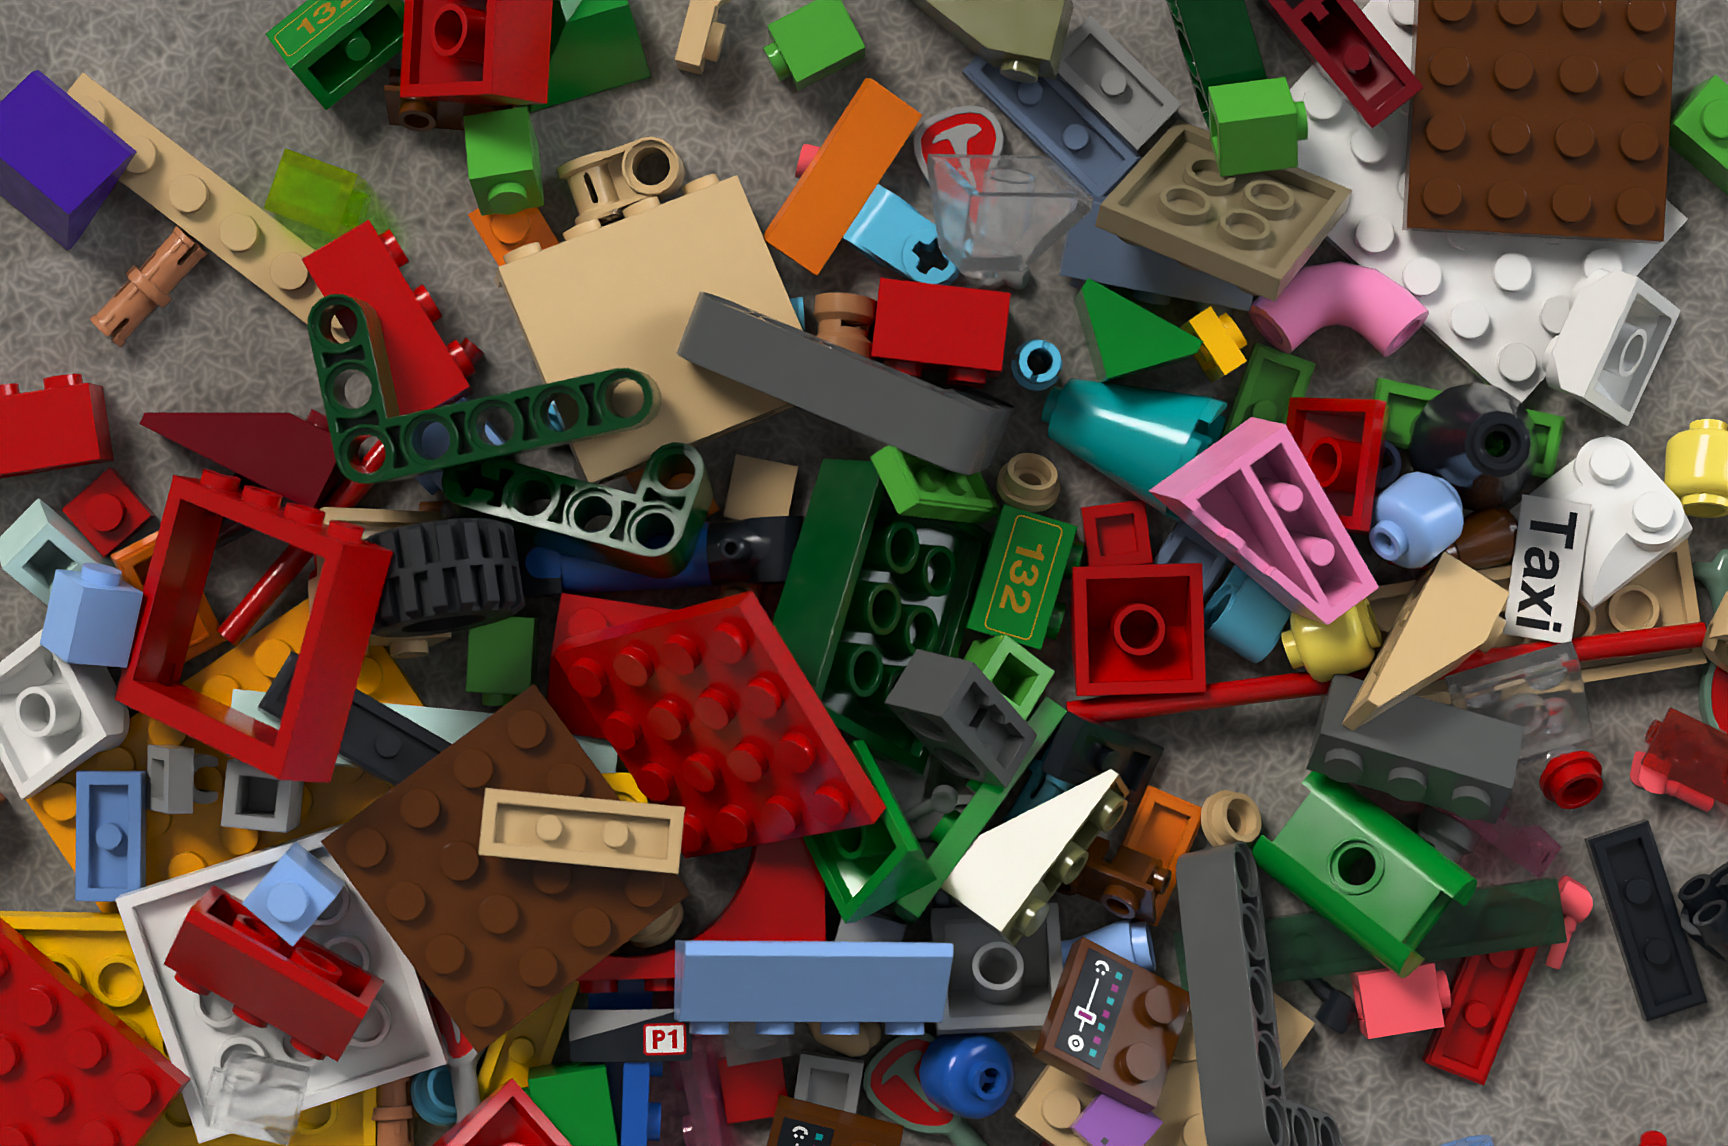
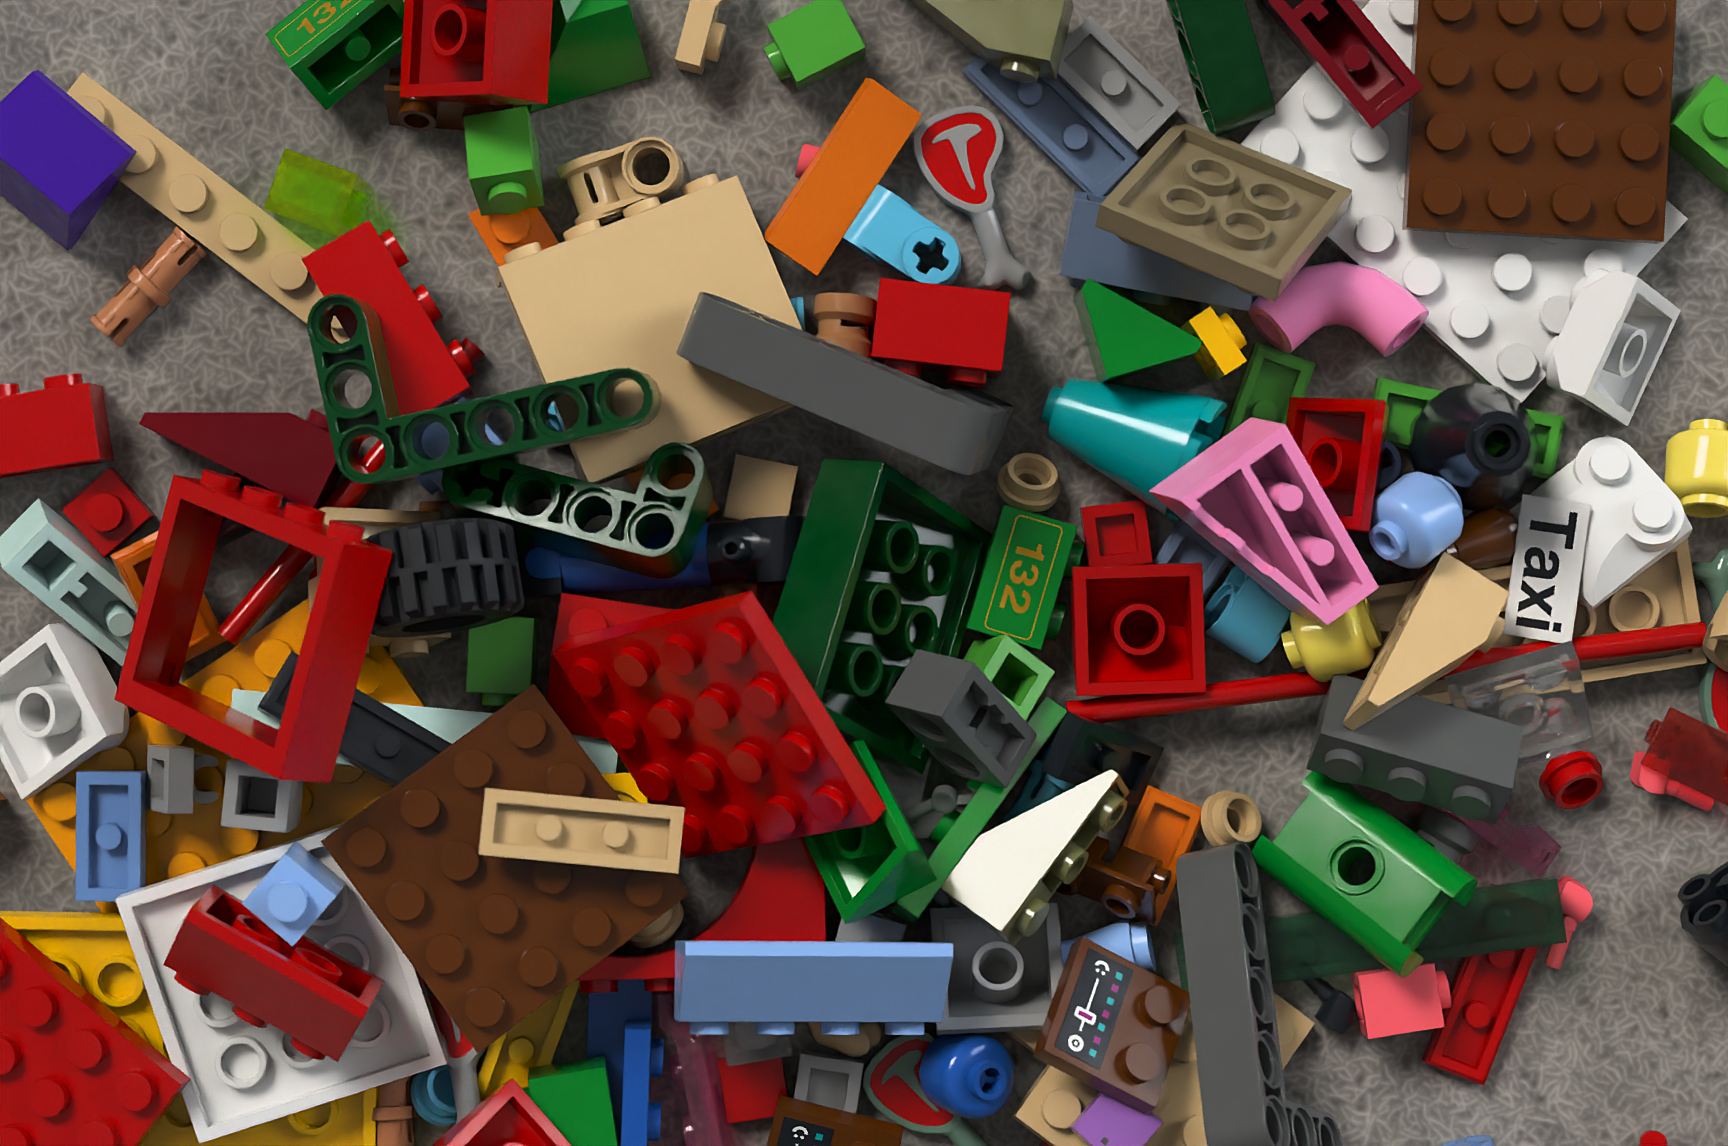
(91, 616): light blue brick -> none
(257, 1097): clear brick -> none
(628, 1036): sticker -> none
(933, 491): bright green tile -> none
(1001, 209): clear slope -> none
(1049, 355): medium azure pin -> none
(1255, 126): bright green brick -> none
(1645, 920): black tile -> none

